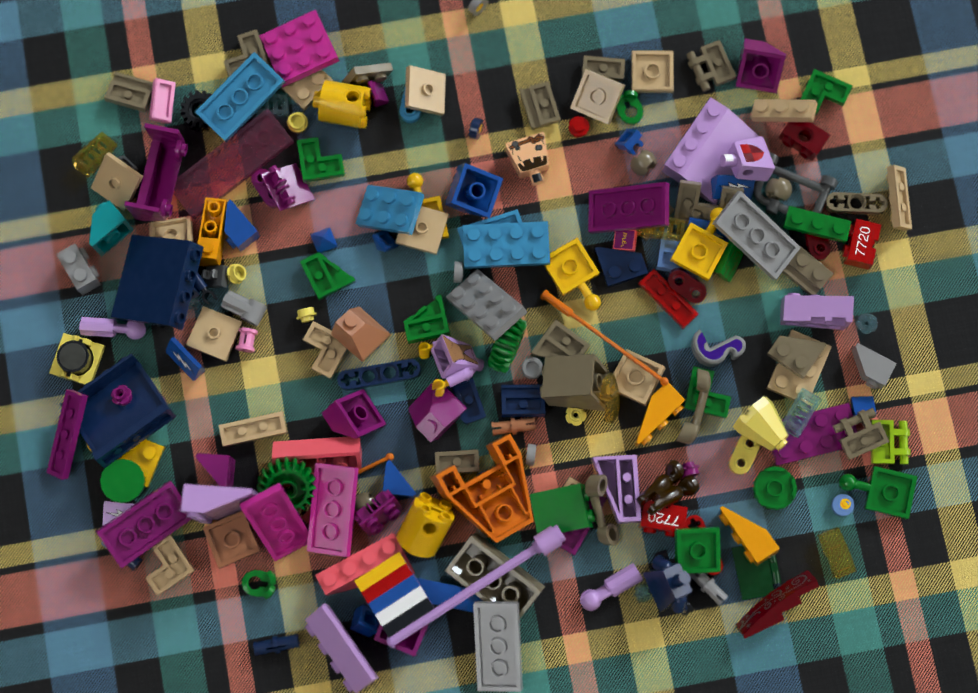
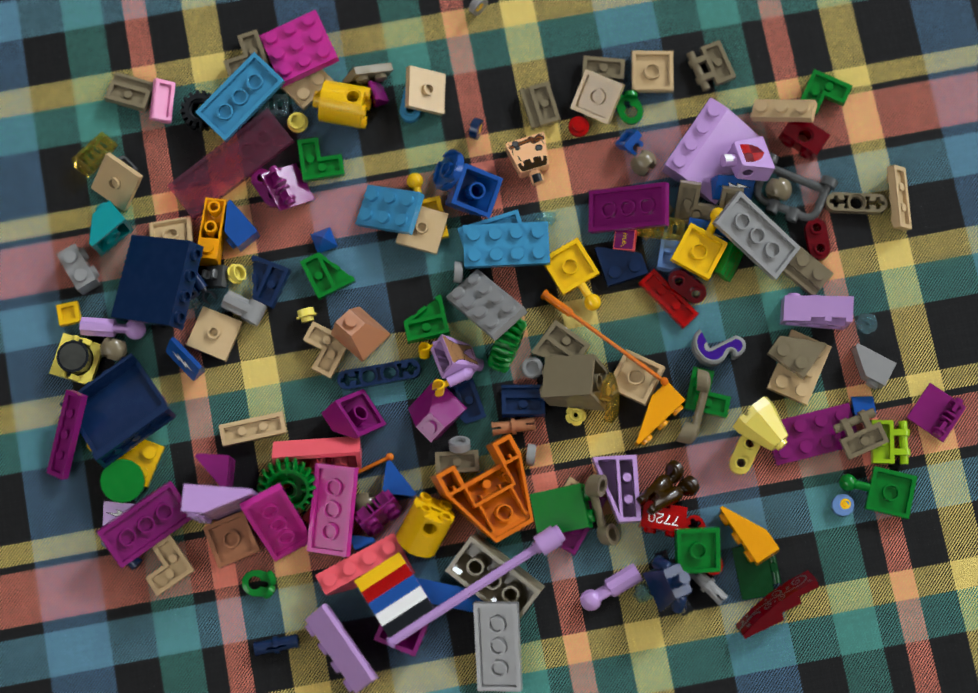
(68, 313): none -> yellow plate
(113, 348): none -> dark tan piece
(125, 398): magenta plate -> none
(159, 174): magenta windscreen -> none
(246, 340): bright pink bush -> none
(268, 281): none -> dark blue wing
(361, 542): none -> blue slope
(364, 621): blue slope -> none
(384, 241): blue slope -> none
(449, 170): none -> blue tile
(459, 444): none -> light grey tile
(547, 216): none -> clear light blue plate
(690, 469): magenta plate -> none
(760, 66): magenta slope -> none
(774, 488): green tile -> none
(793, 424): clear light blue slope -> none
(817, 224): green plate -> none
(837, 553): clear yellow slope -> none
(860, 243): red brick -> none
(936, 412): none -> magenta hinge

